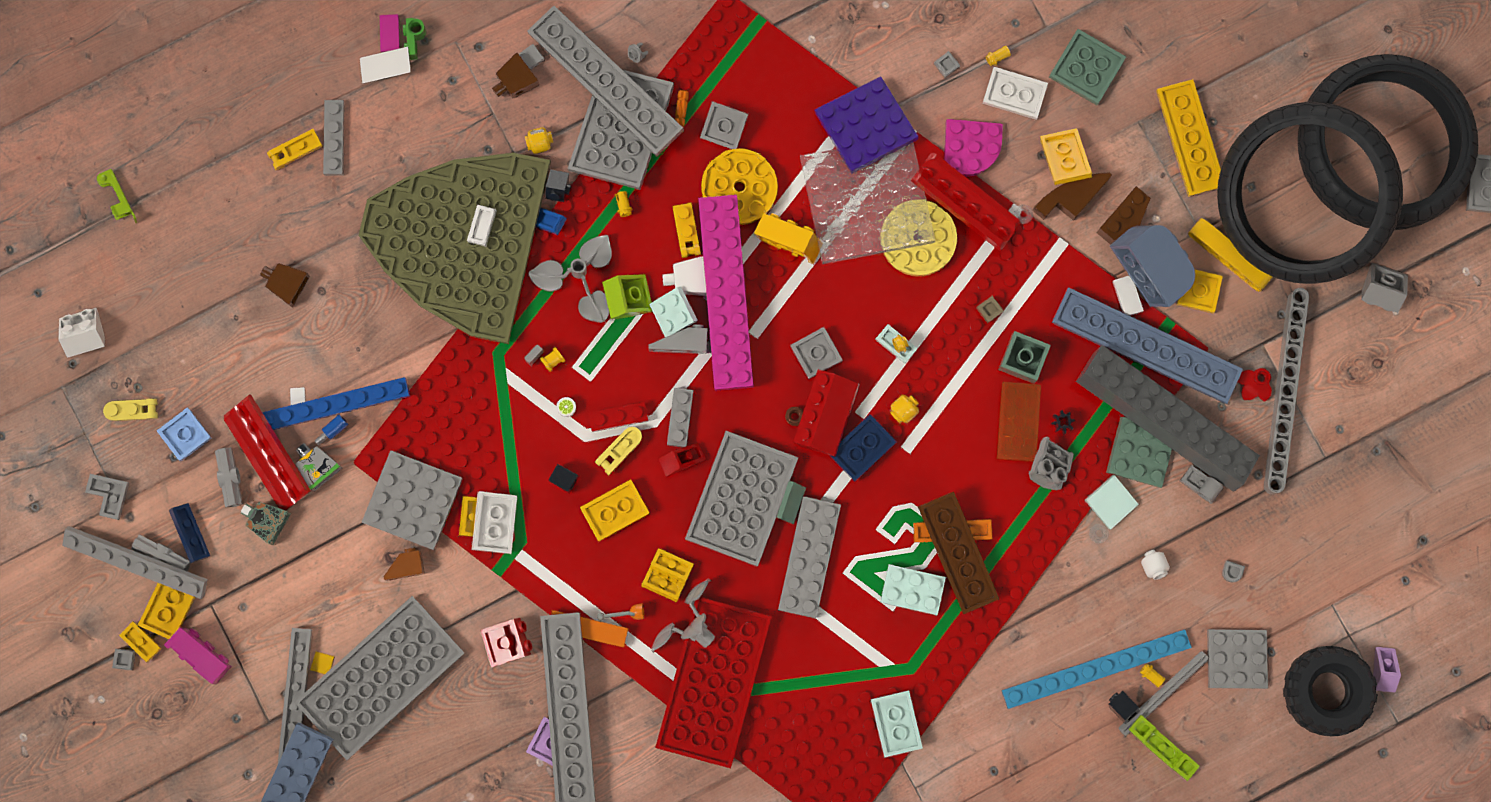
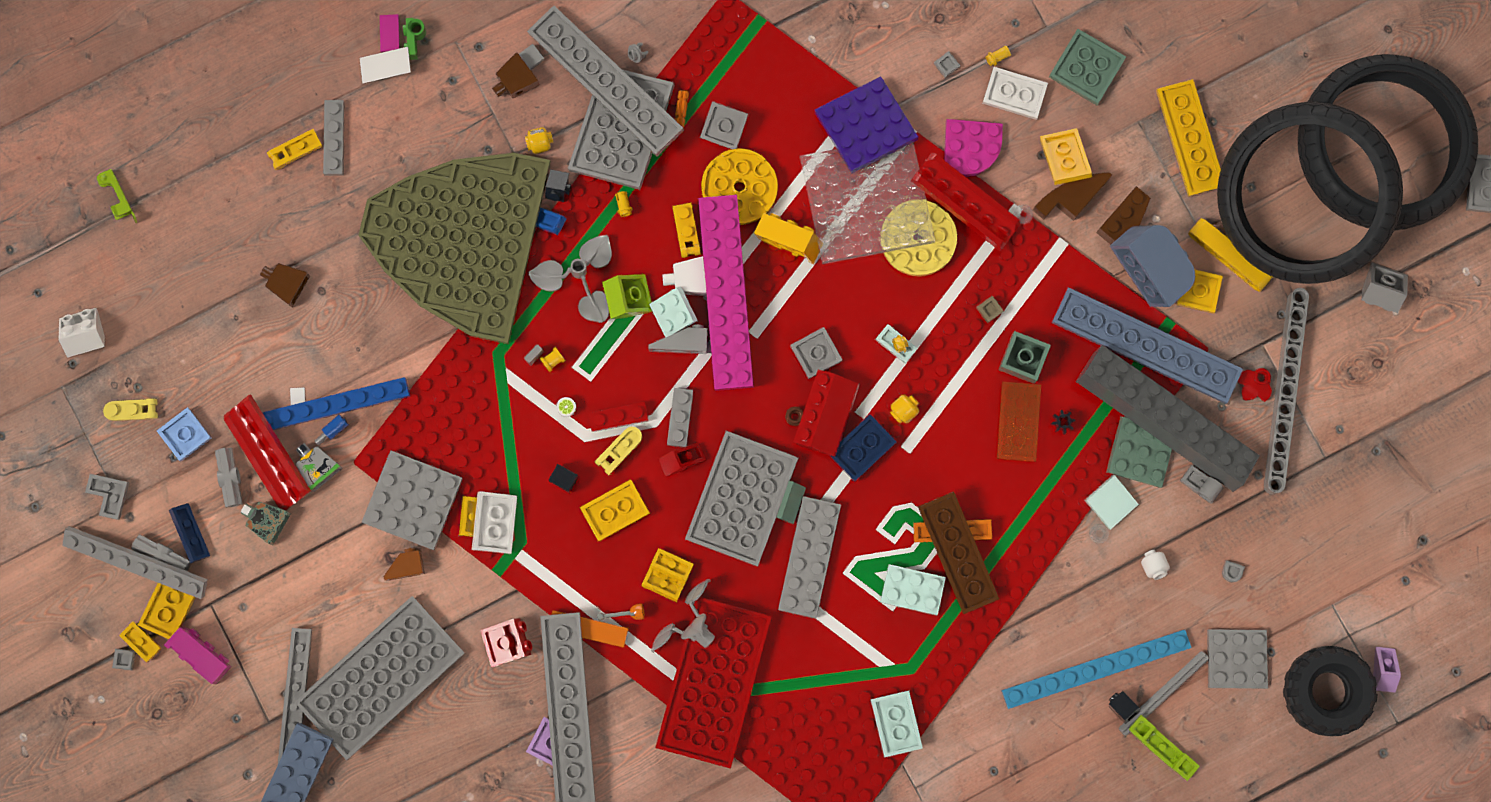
(321, 663): yellow sticker -> none
(481, 225): white tile -> none
(1051, 465): light grey slope -> none
(1127, 296): white tile -> none
(1152, 675): yellow pin -> none

